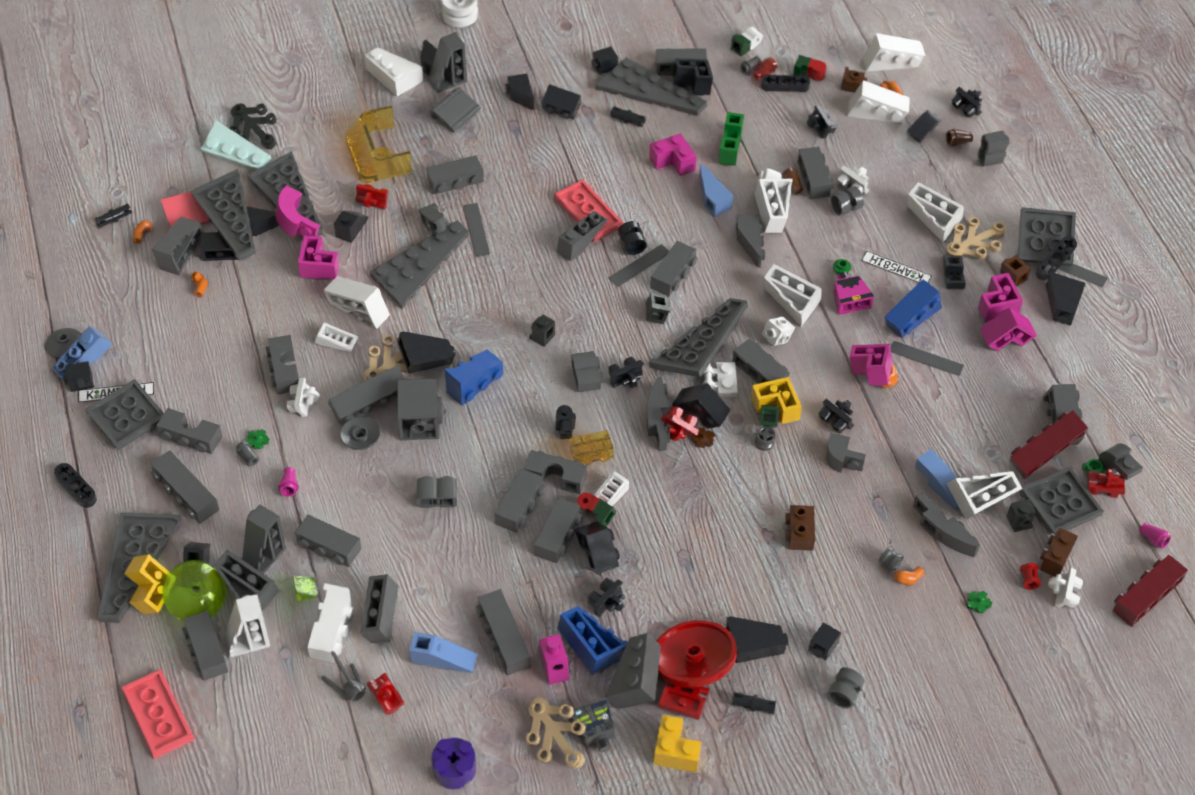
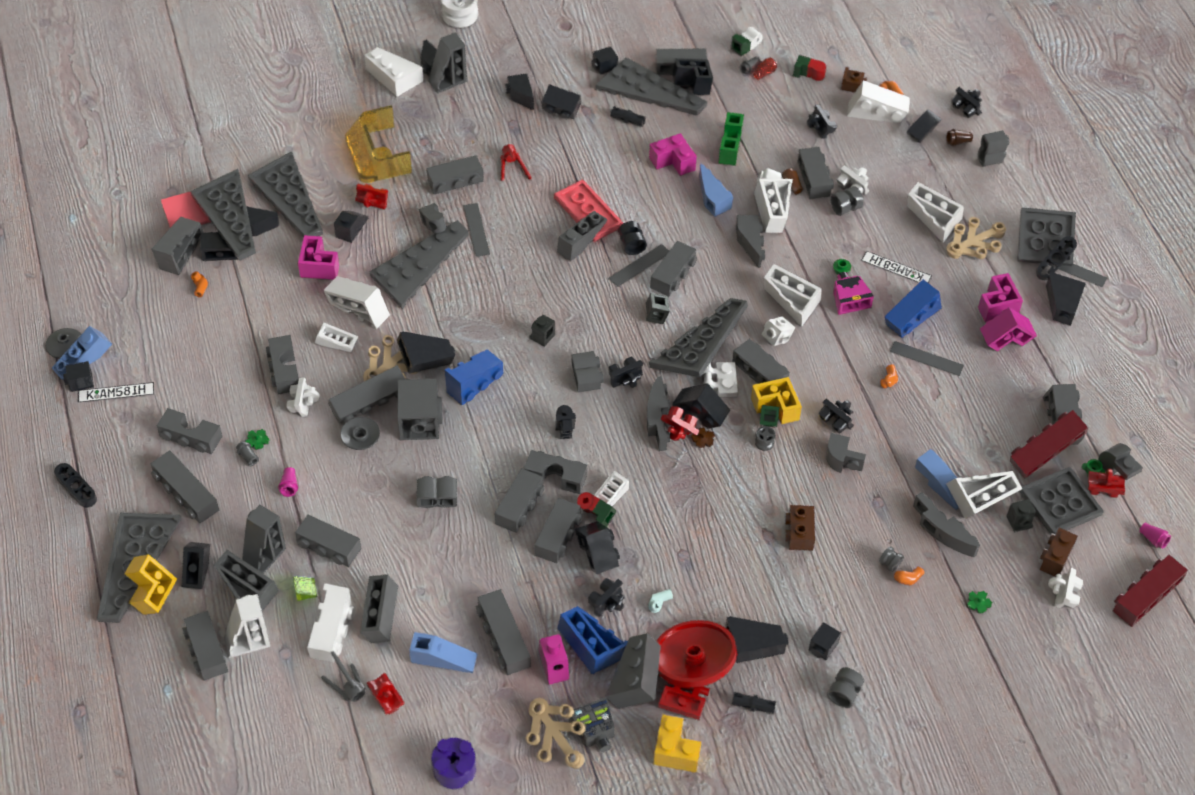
(113, 215): black pin -> none
(125, 414): dark grey plate -> none
(139, 229): orange arm -> none
(157, 713): coral tile -> none
(180, 597): clear neon green dish -> none
(232, 147): light aqua wing -> none
(240, 112): pearl dark grey plant -> none
(289, 218): dark pink arch -> none
(455, 109): dark grey piece -> none
(510, 155): none -> red plant
(592, 447): clear yellow brick -> none
(657, 600): none -> light aqua arm
(797, 87): black beam -> none
(872, 360): dark pink brick -> none
(892, 53): white wedge -> none
(953, 272): black slope -> none
(1016, 268): reddish brown brick -> none
(1030, 576): red bush -> none

